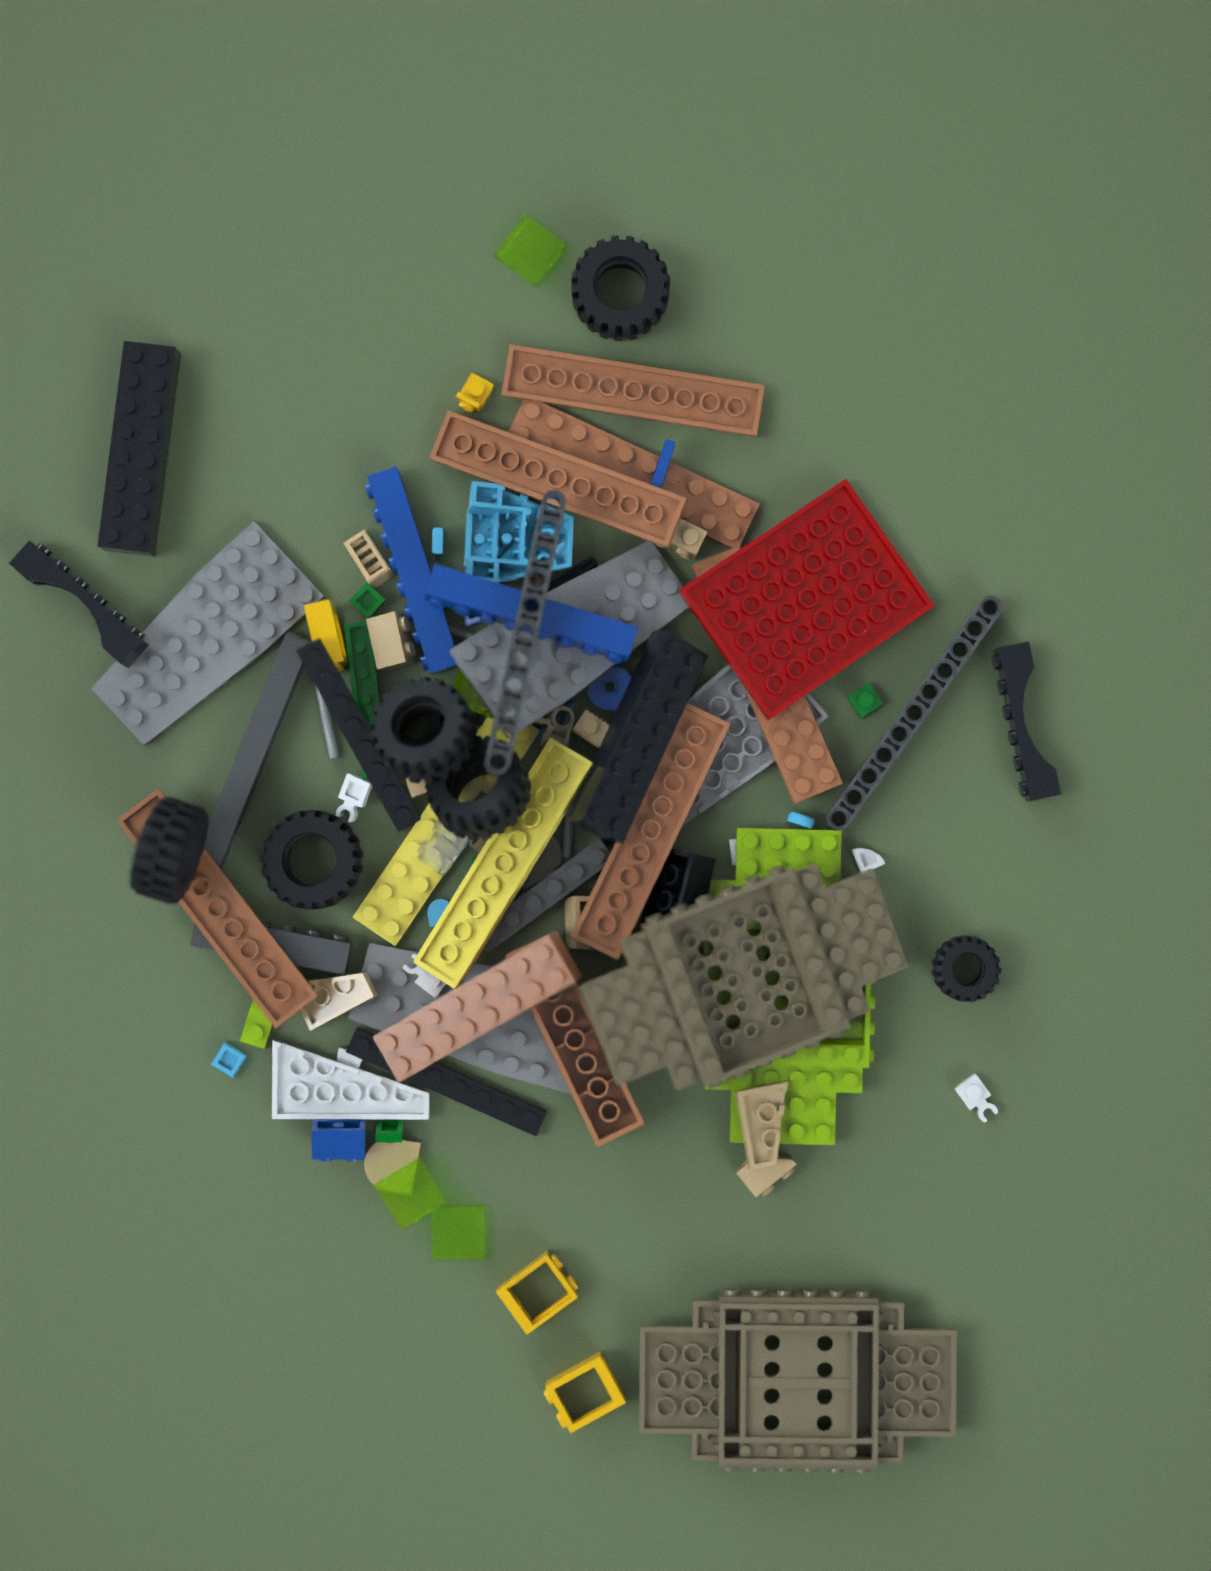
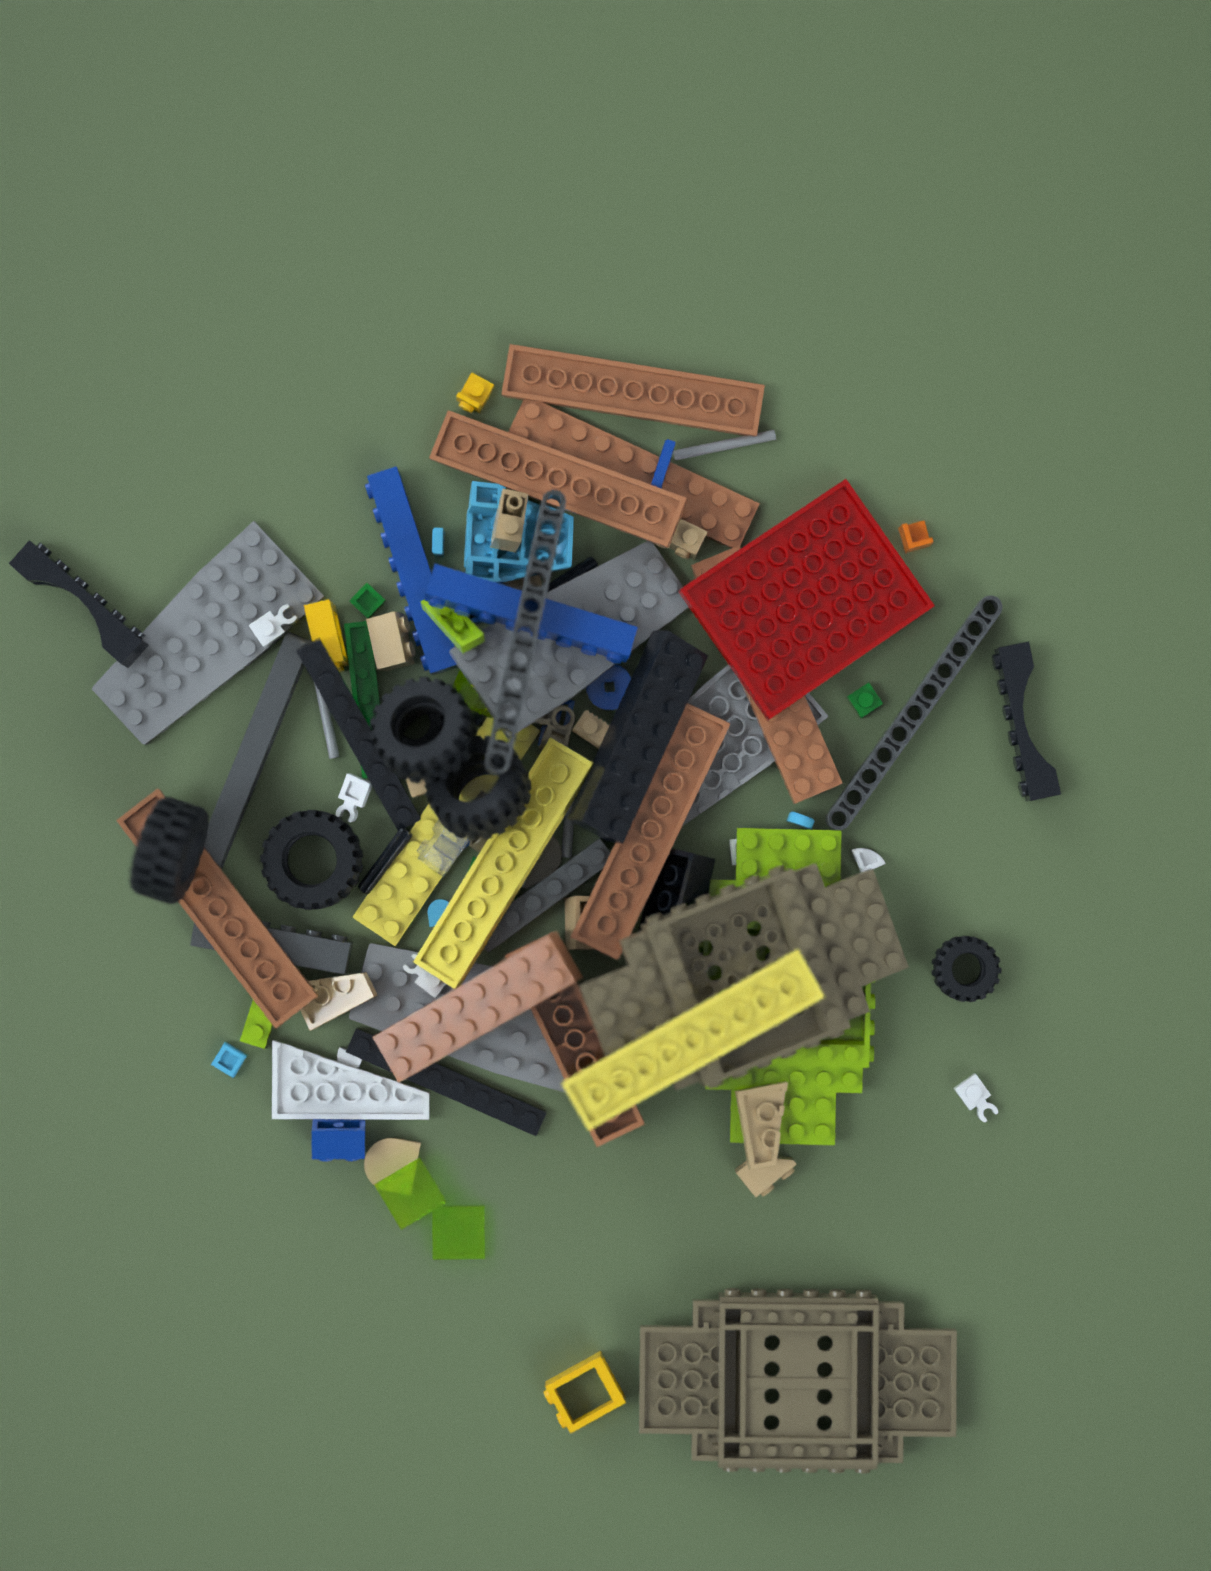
(139, 448): black brick -> none
(269, 627): none -> white plate
(378, 572): tan slope -> none
(385, 860): none -> black axle
(390, 1130): green plate -> none
(456, 627): none -> lime plate
(509, 521): none -> tan slope
(516, 1308): yellow window -> none
(530, 250): clear neon green tile -> none
(626, 255): black tyre -> none
(692, 1039): none -> light yellow plate
(723, 445): none -> light grey bar
(915, 536): none -> orange panel

